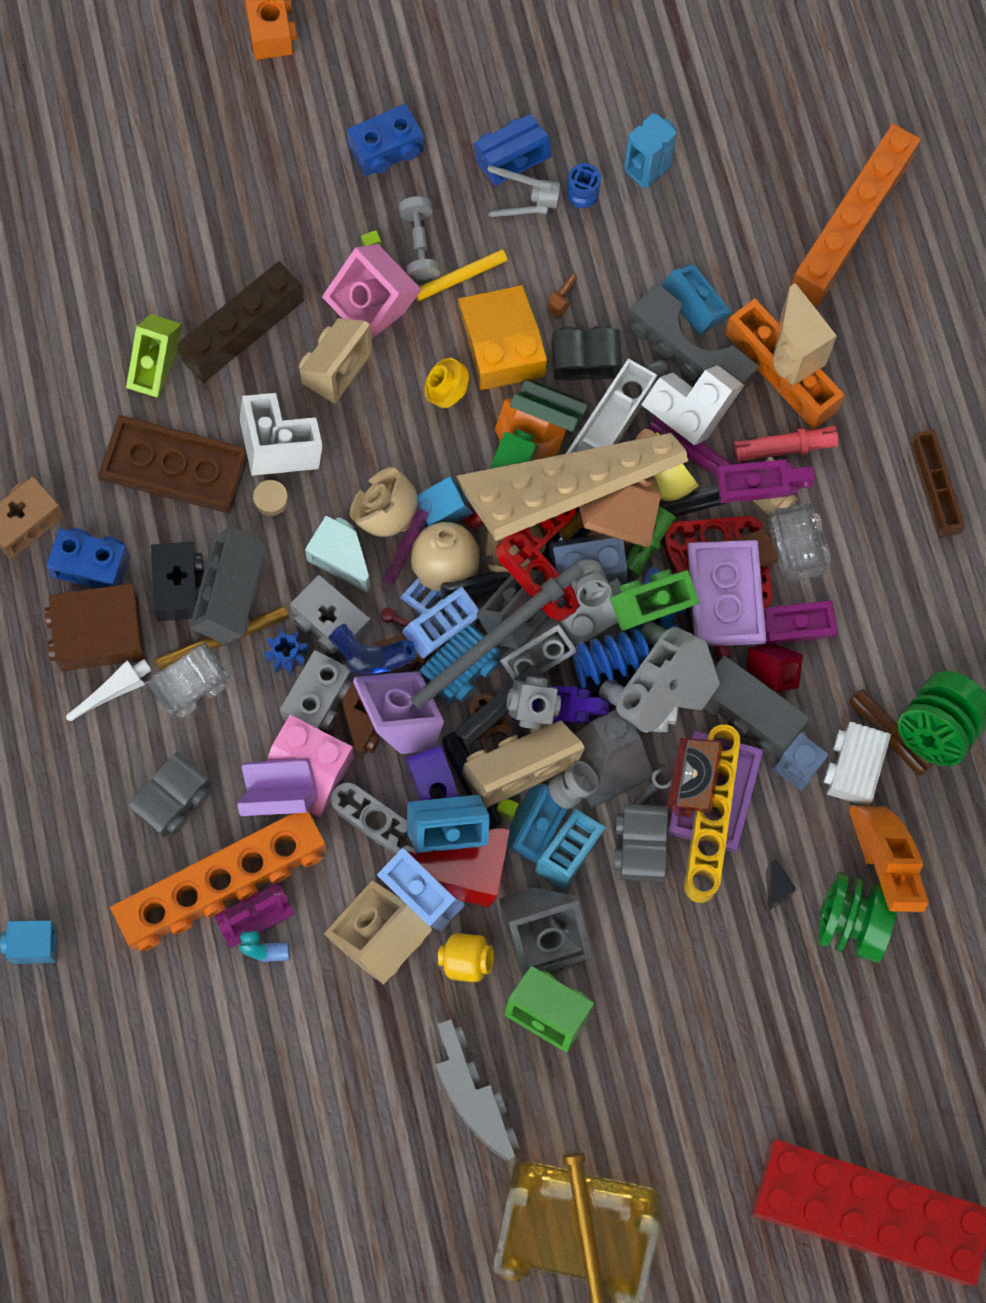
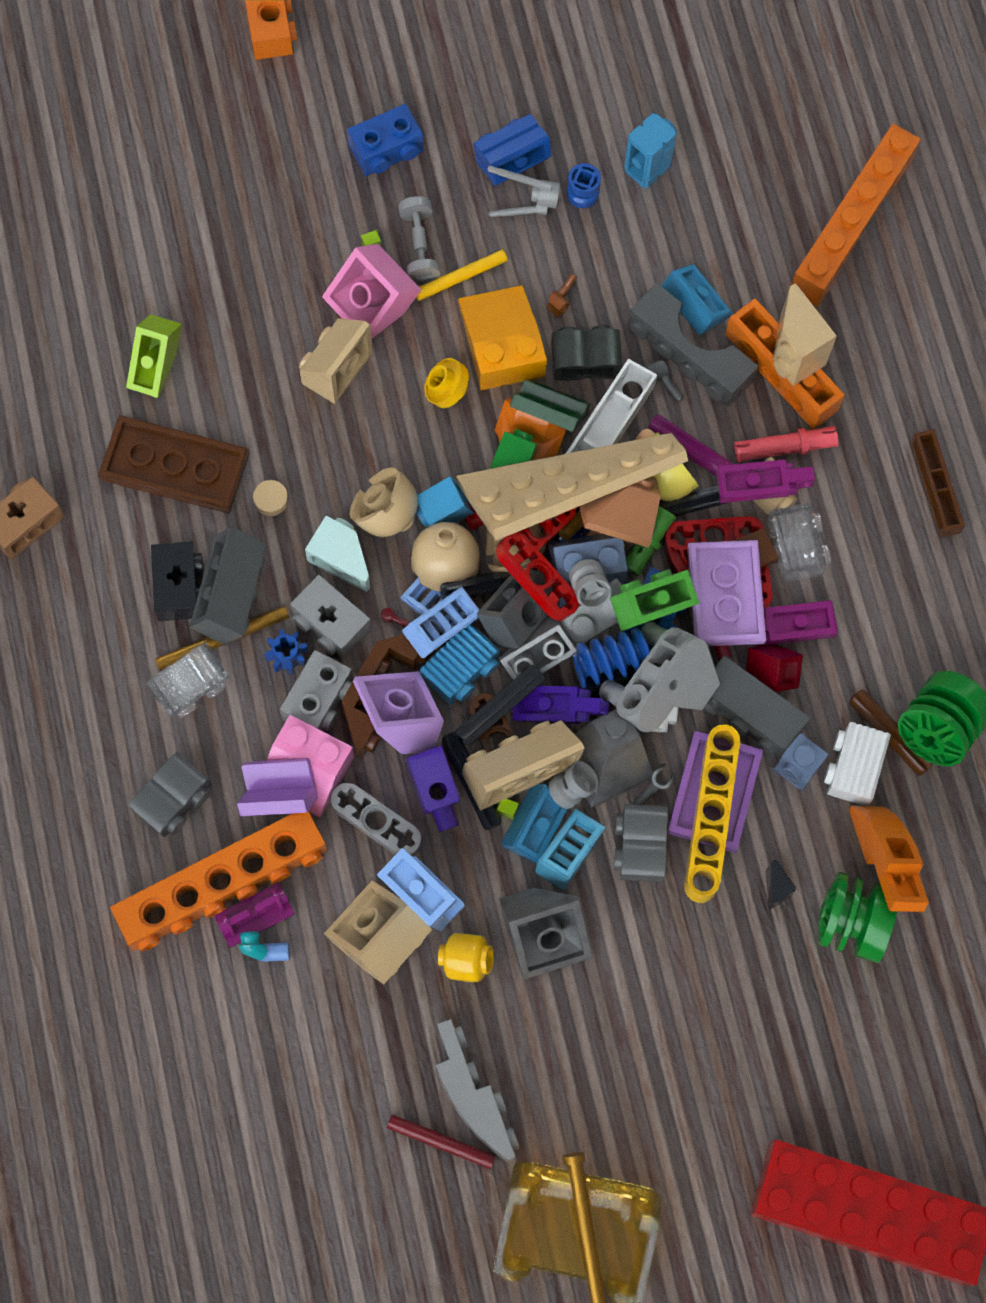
(29, 942): dark azure brick -> none
(88, 559): blue brick -> none
(95, 627): reddish brown brick -> none
(122, 681): white piece -> none
(240, 322): dark brown brick -> none
(274, 443): white brick -> none
(371, 659): clear blue arm -> none
(403, 545): magenta piece -> none
(441, 1141): none -> dark red bar
(447, 823): dark azure brick -> none
(471, 872): slope -> none
(521, 698): light grey brick -> none
(549, 1008): bright green brick -> none
(551, 591): dark grey bar -> none
(694, 409): white brick -> none
(695, 776): panel -> none

